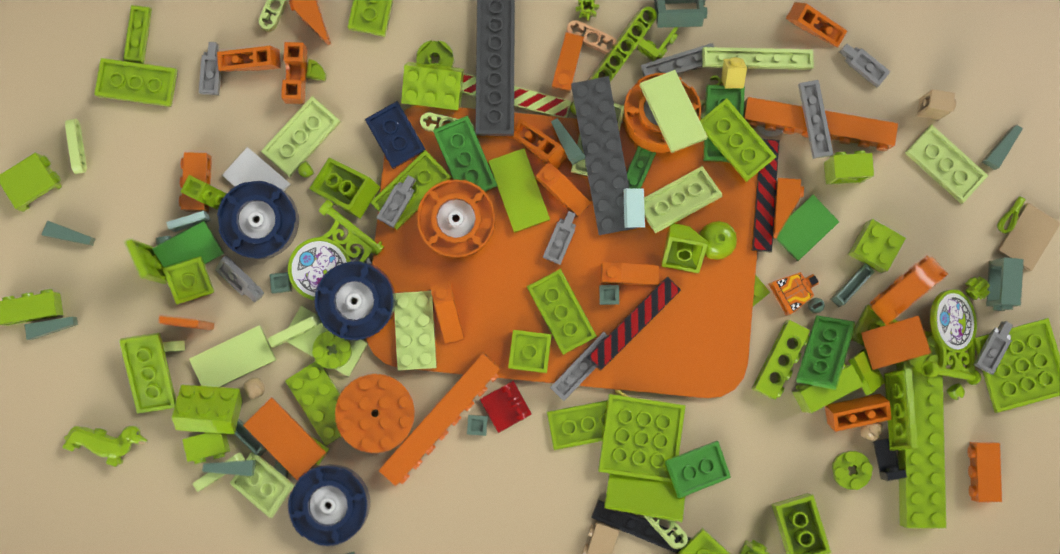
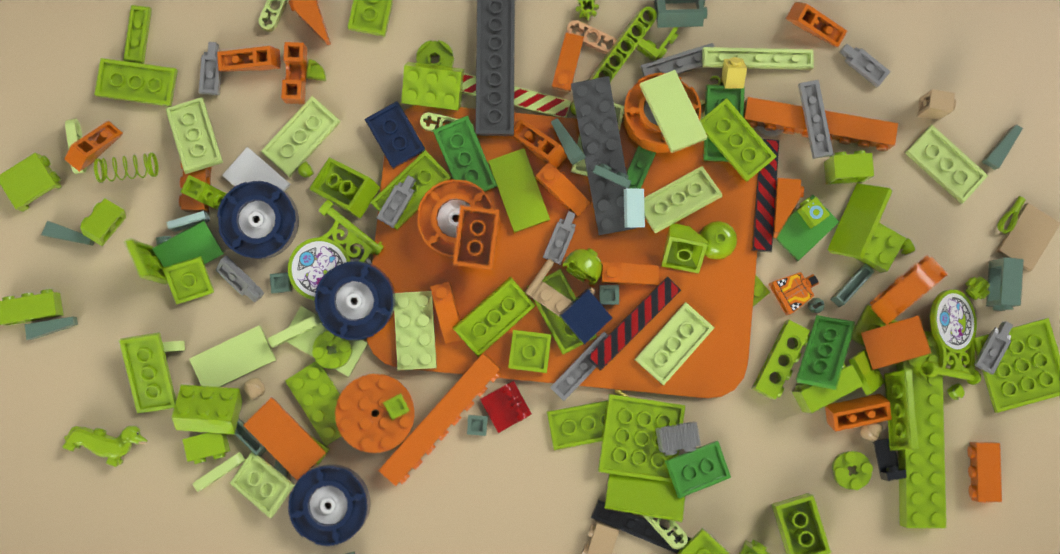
(92, 145): none -> orange slope
(102, 221): none -> lime brick
(148, 164): none -> lime piece
(189, 323): orange tile -> none
(194, 135): none -> yellowish green tile
(243, 467): sand green piece -> none
(396, 406): none -> lime tile
(476, 237): none -> orange brick
(494, 316): none -> lime tile
(547, 295): none -> tan plate
(584, 265): none -> lime cylinder
(585, 316): none -> dark blue tile
(619, 178): none -> sand green plate
(674, 343): none -> yellowish green tile
(678, 437): none -> light grey brick
(812, 212): none -> lime brick
(859, 220): none -> lime tile
(907, 247): none -> lime hinge

